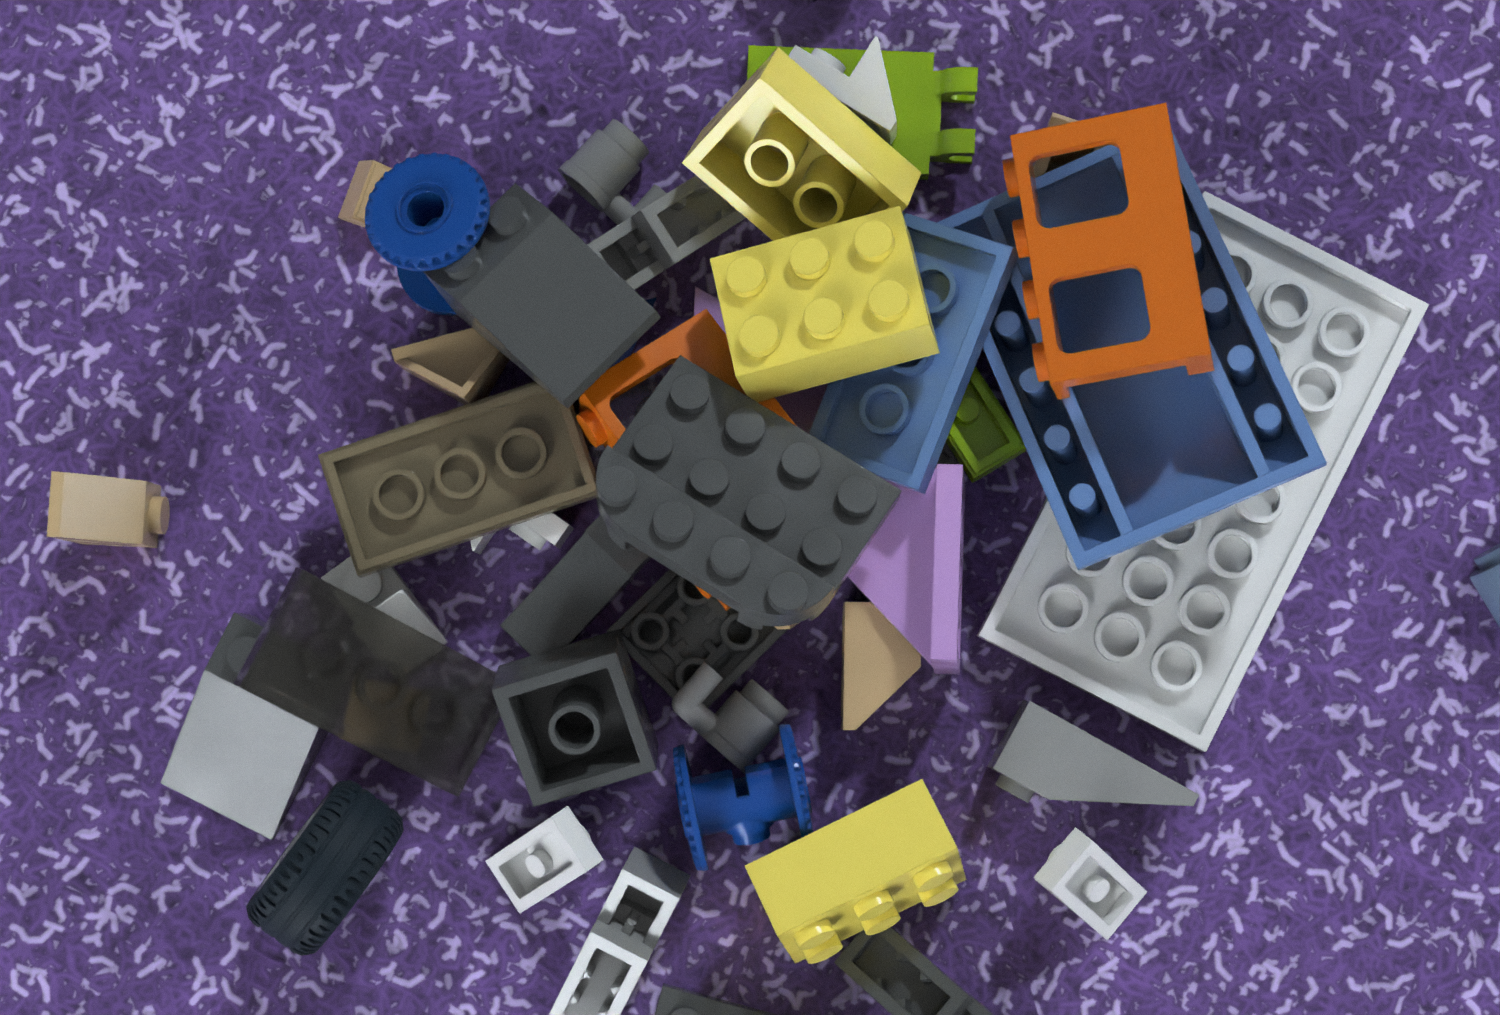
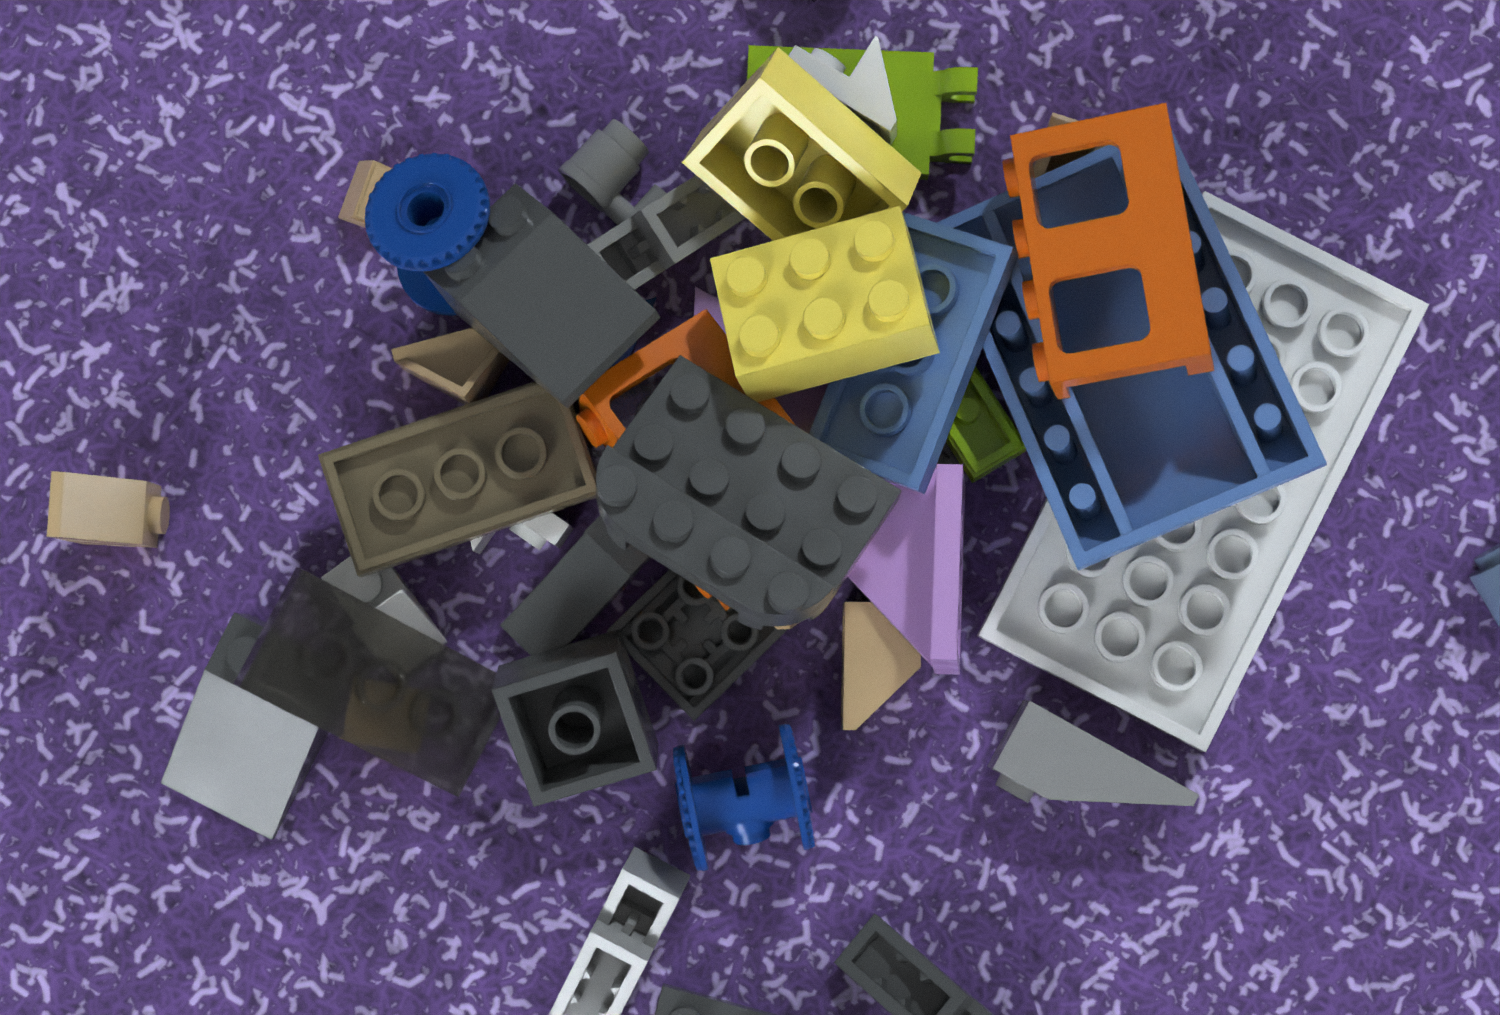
(325, 868): black wheel -> none
(544, 859): white slope -> none
(740, 725): light grey piece -> none
(858, 873): light yellow brick -> none
(1090, 883): white slope -> none

